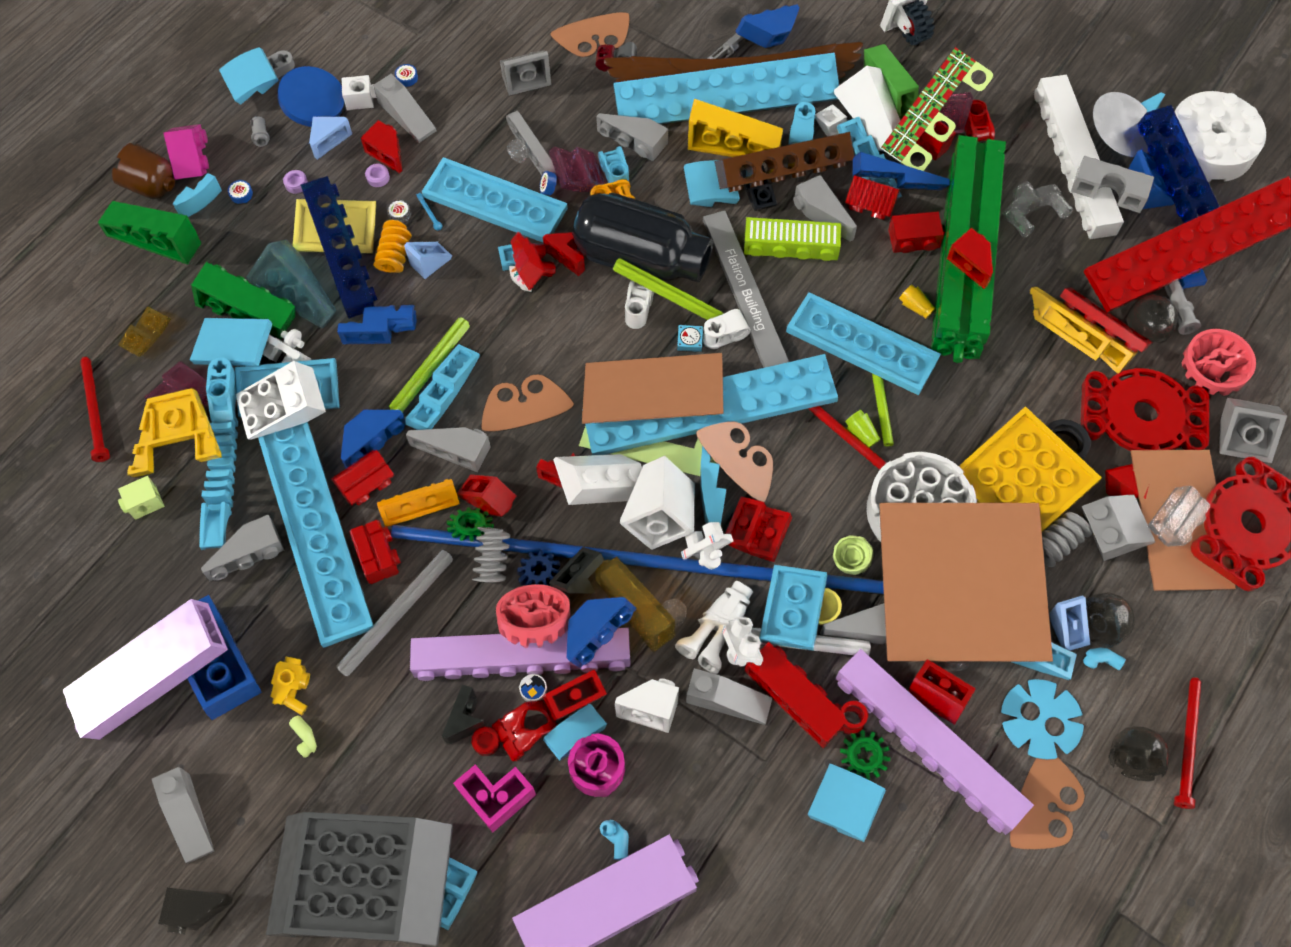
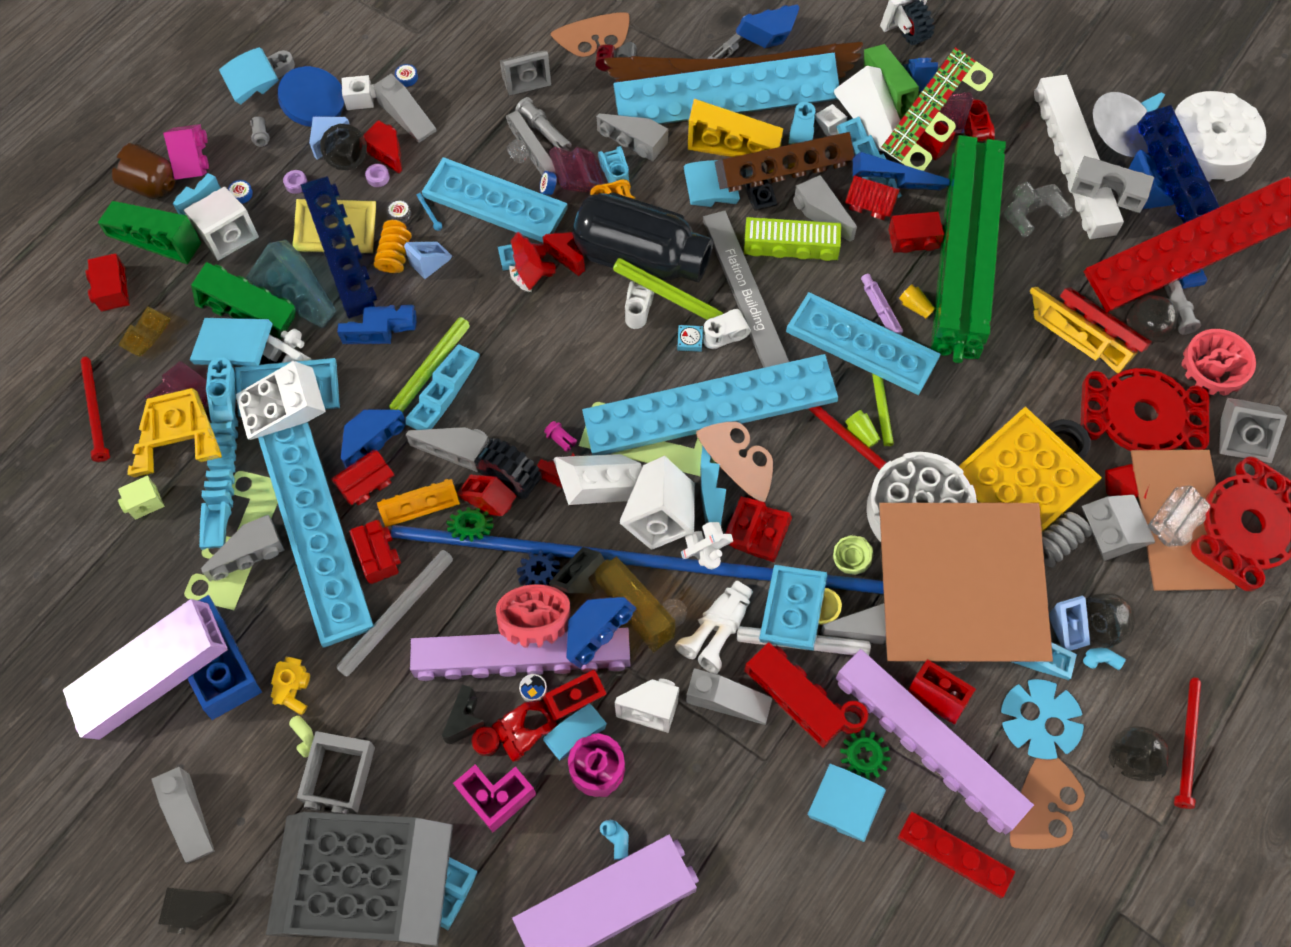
(107, 282): none -> red brick
(222, 223): none -> white slope
(262, 502): none -> yellowish green piece
(341, 744): none -> light grey window
(343, 146): none -> clear smoke cylinder
(491, 555): light grey piece -> none
(509, 467): none -> black bush
(537, 119): none -> light grey pin
(538, 406): nougat piece -> none
(559, 435): none -> dark pink pin
(653, 388): nougat piece -> none
(742, 643): white hips -> none
(880, 304): none -> lavender piece
(921, 71): none -> blue slope
(956, 855): none -> red plate
(973, 257): red slope -> none

